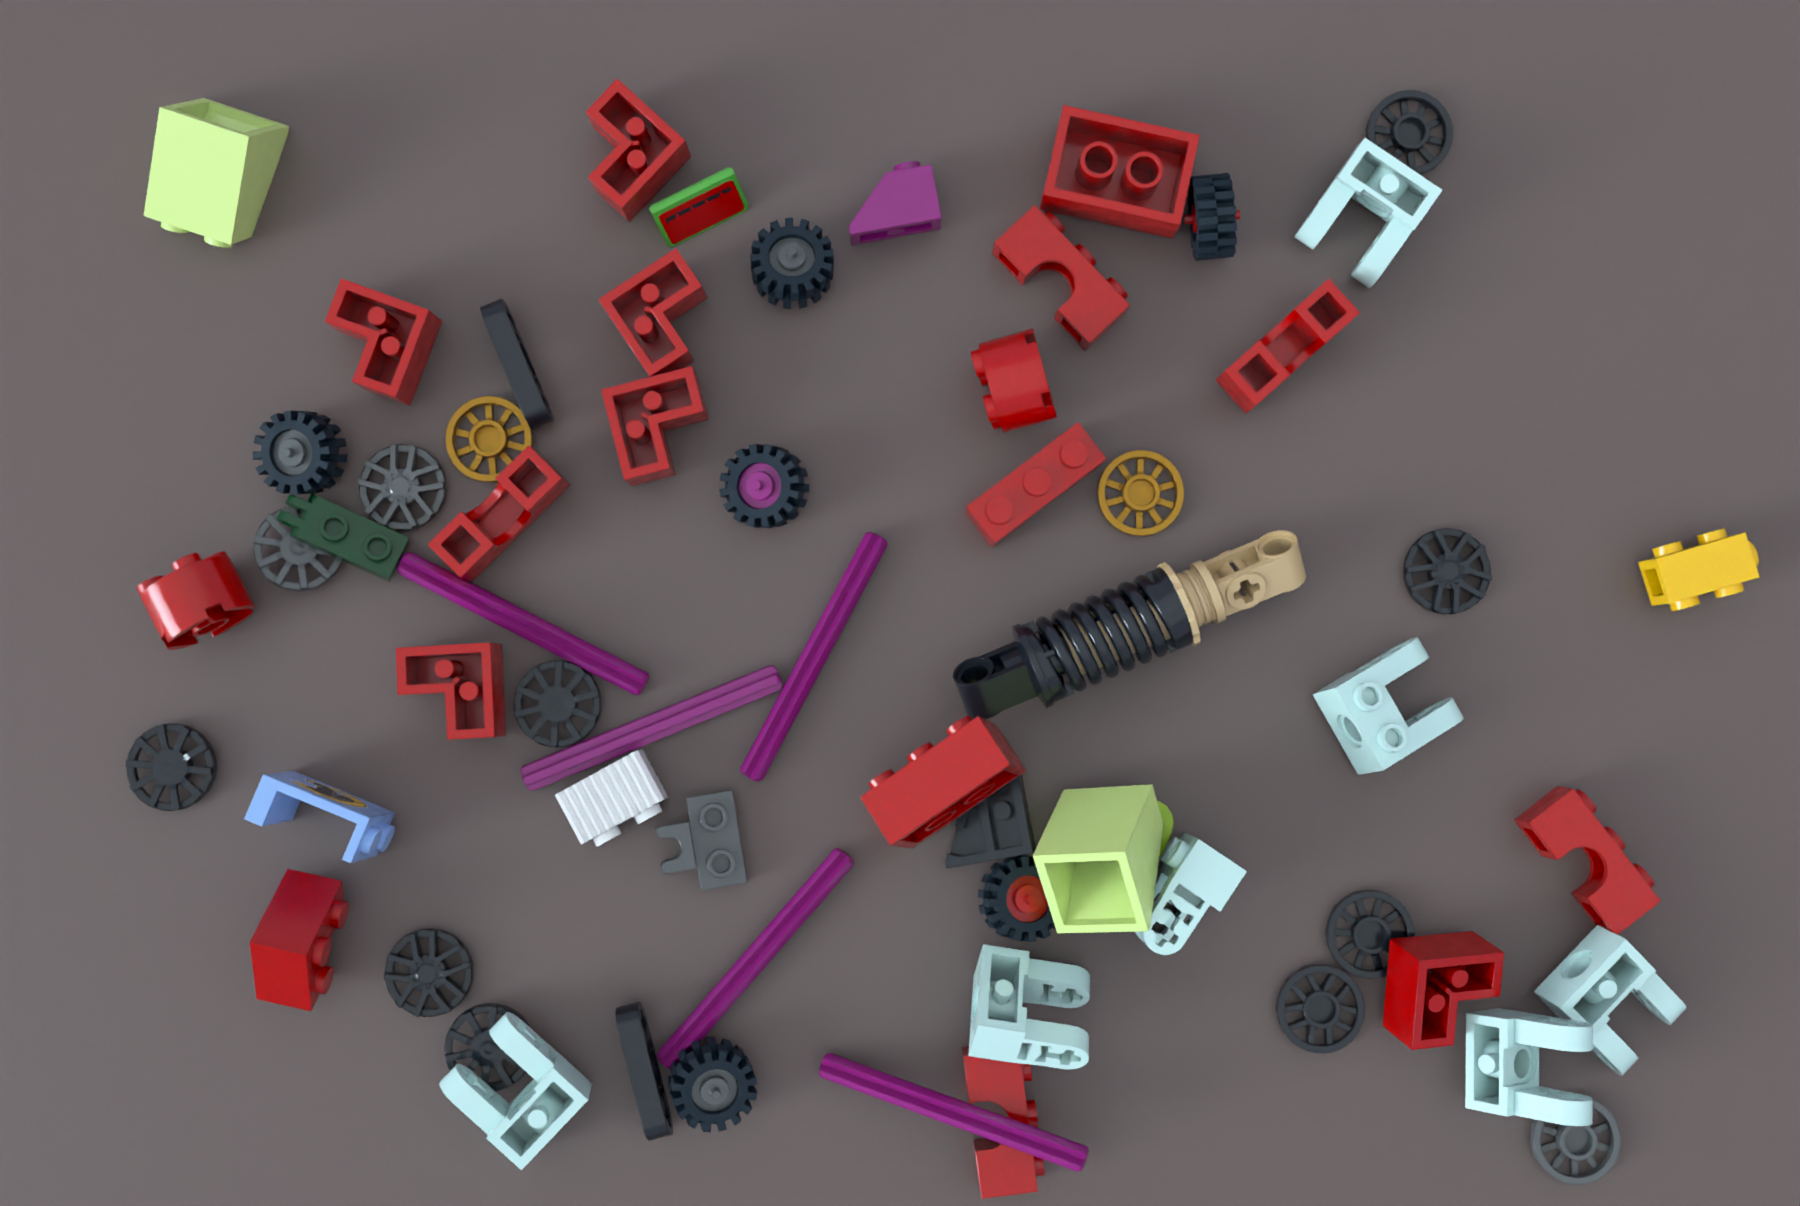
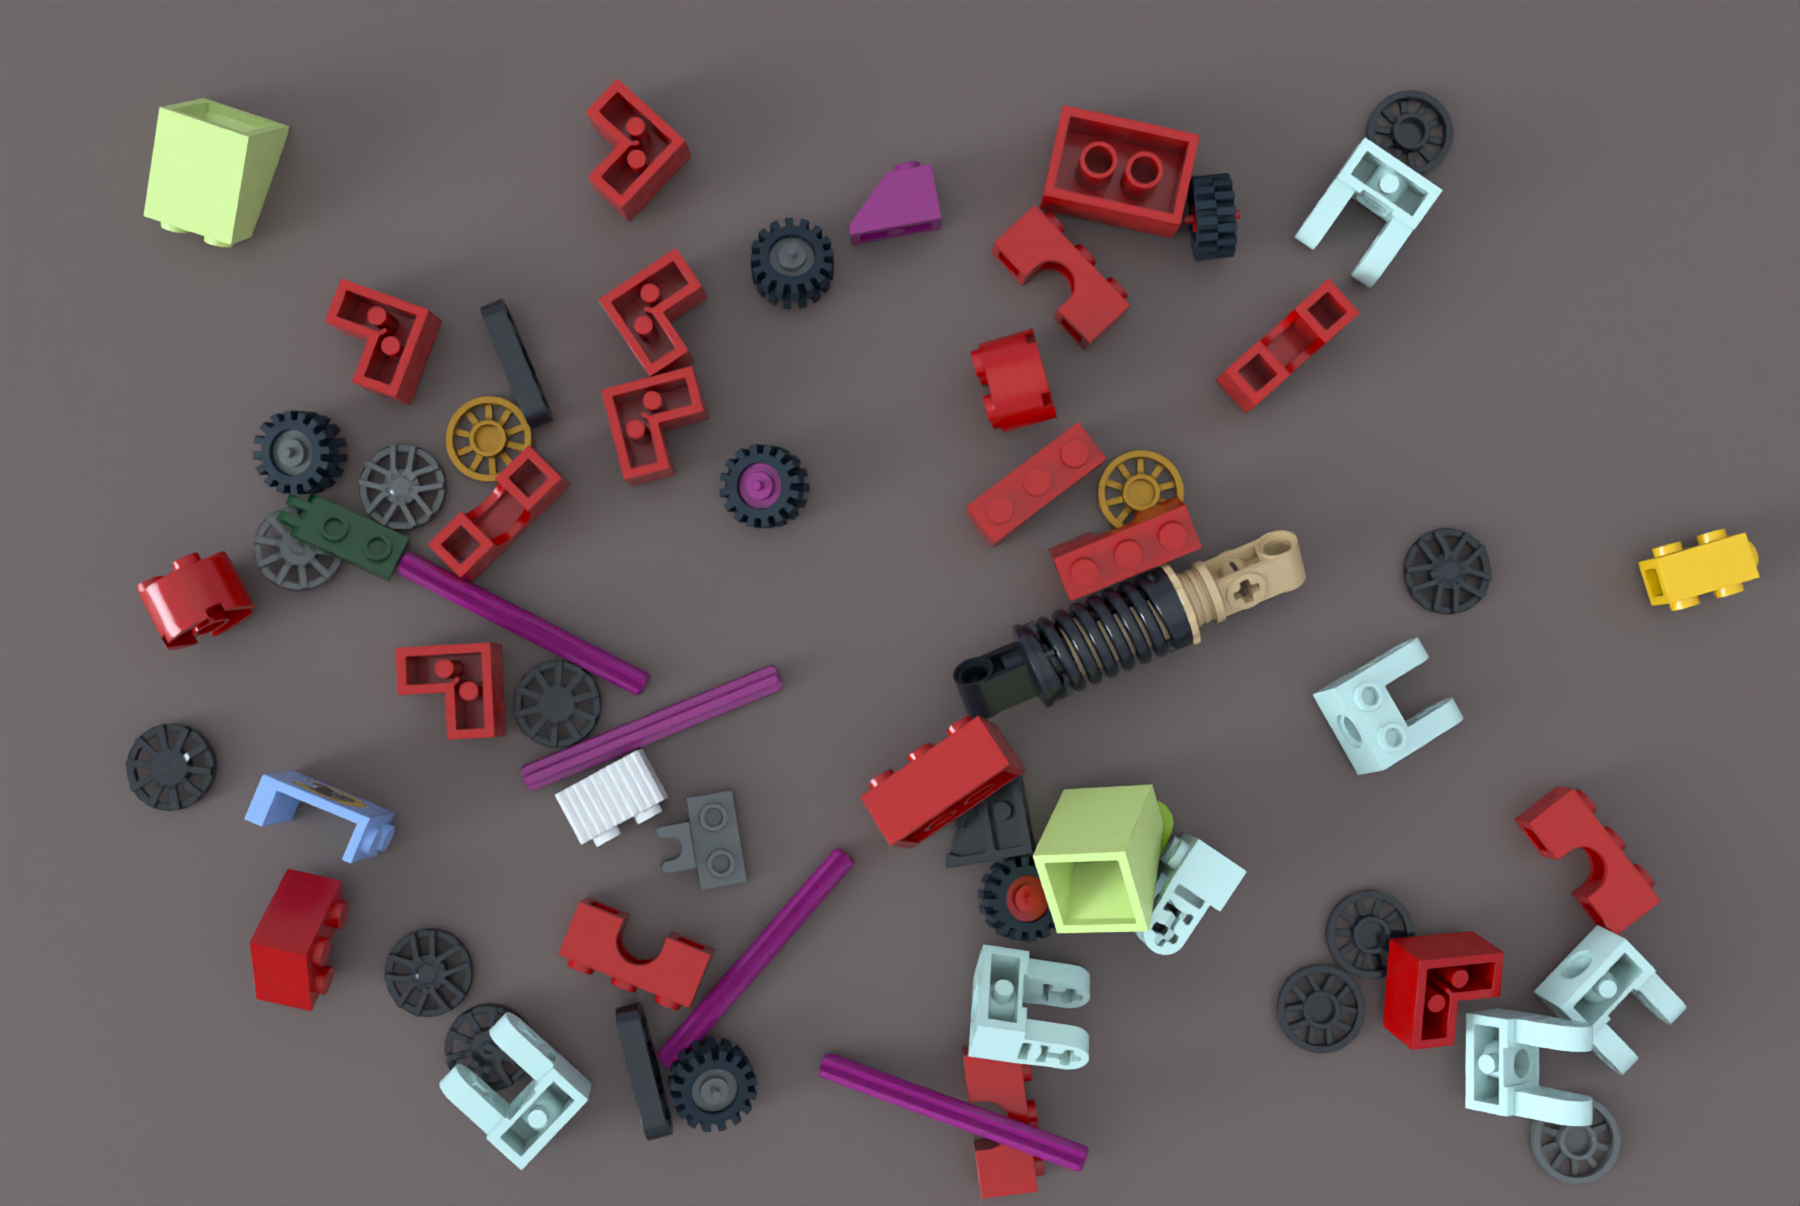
(597, 944): none -> red arch
(699, 207): slope -> none
(813, 656): magenta axle -> none
(1107, 558): none -> red arch

